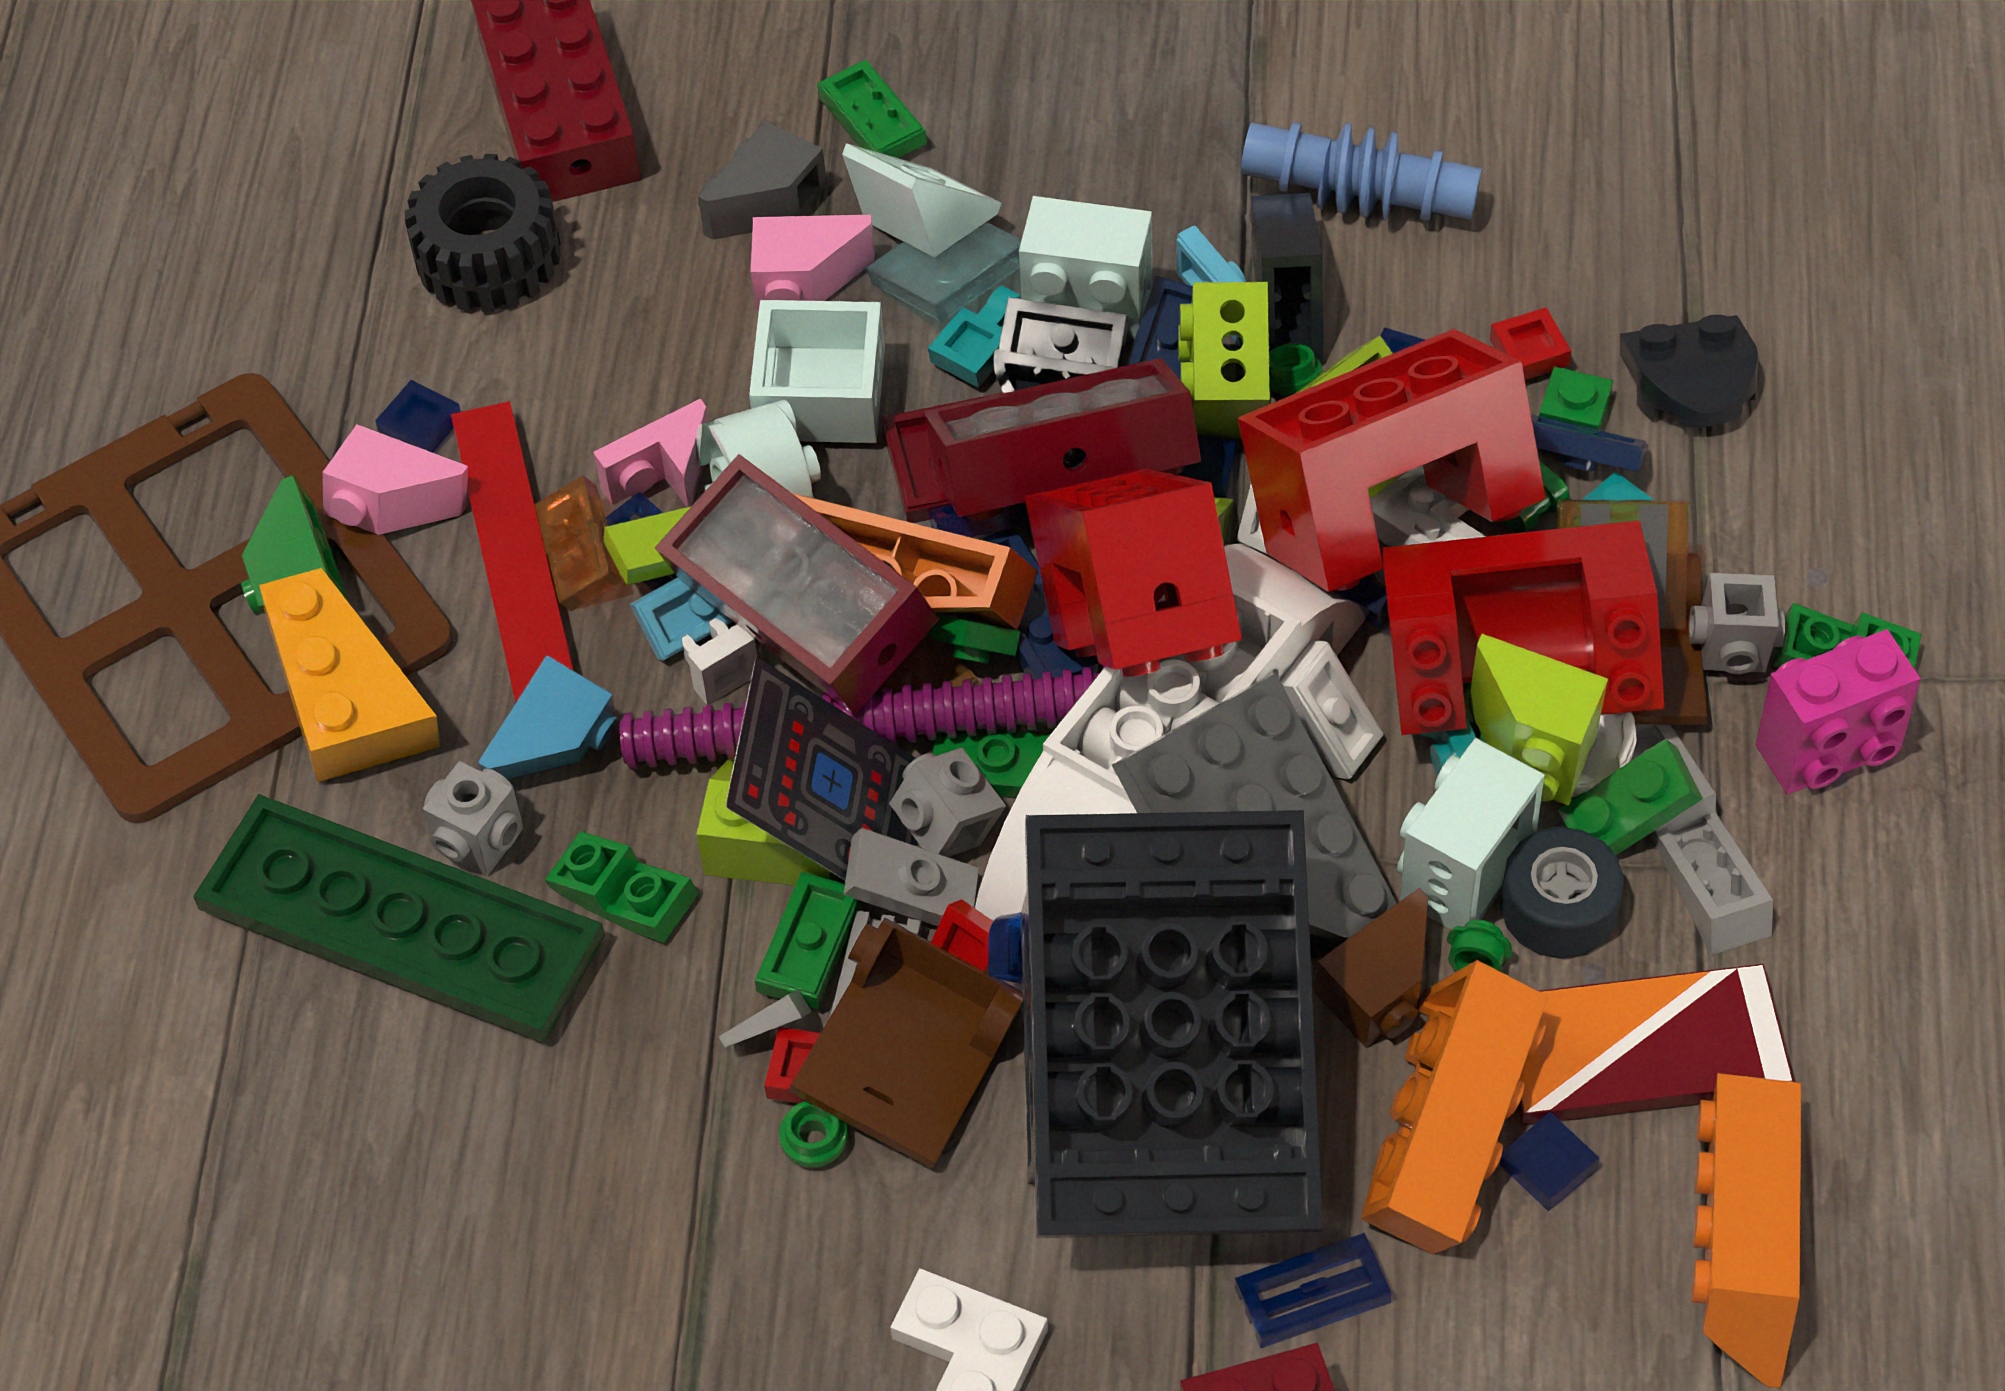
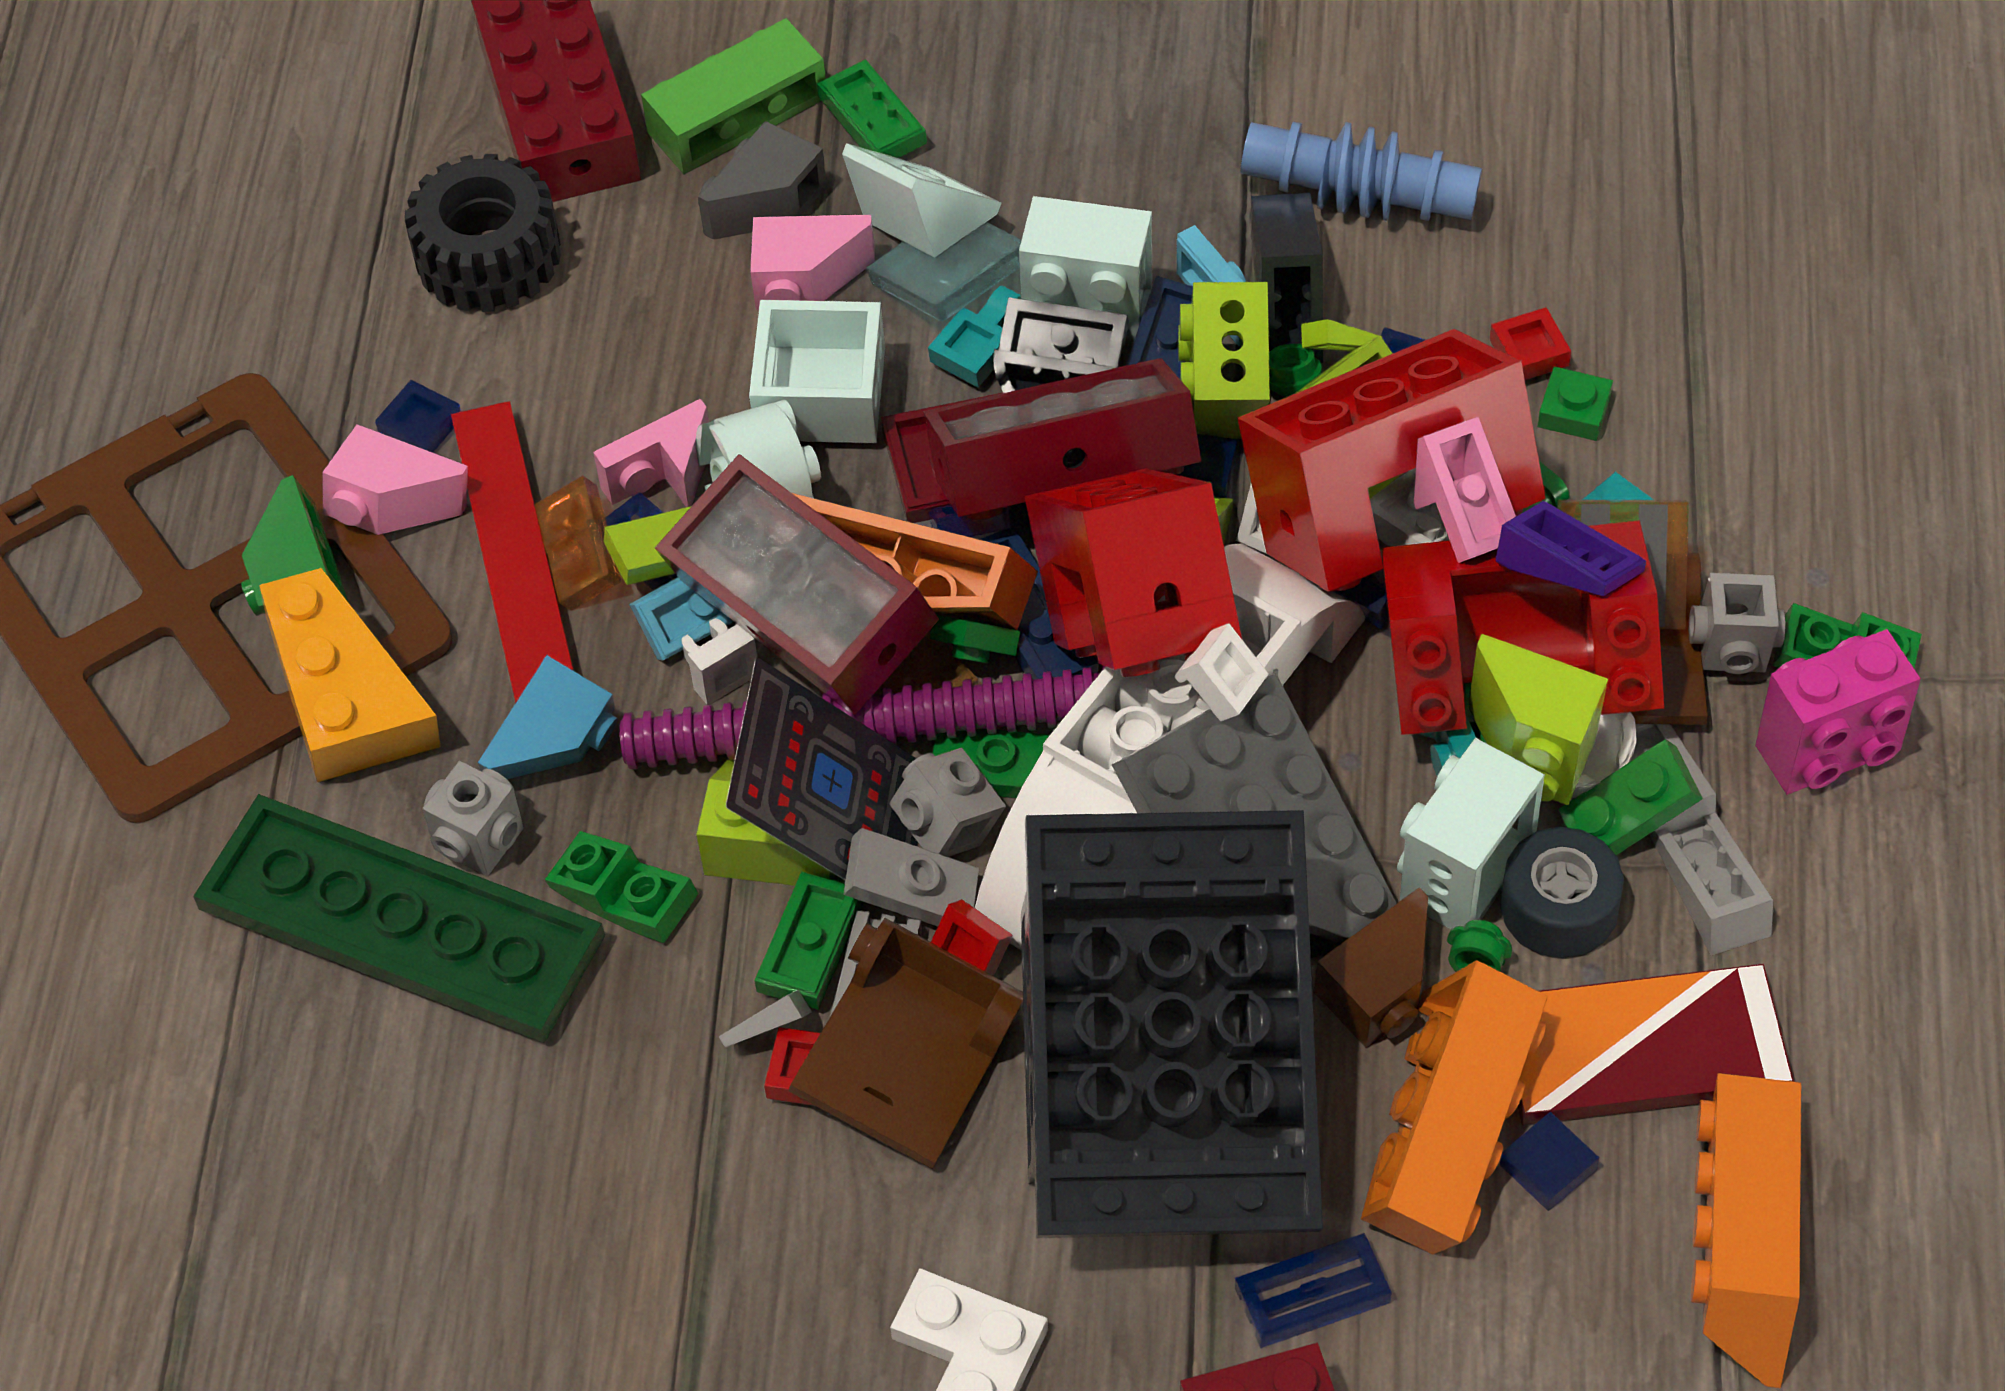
(733, 95): none -> bright green brick
(805, 1119): green plate -> none
(1005, 948): clear blue tile -> none
(1223, 673): none -> white tile
(1331, 709): white plate -> none
(1333, 336): none -> lime piece
(1465, 483): none -> bright pink slope
(1565, 551): none -> dark purple slope
(1585, 446): dark blue plate -> none
(1693, 369): black slope -> none

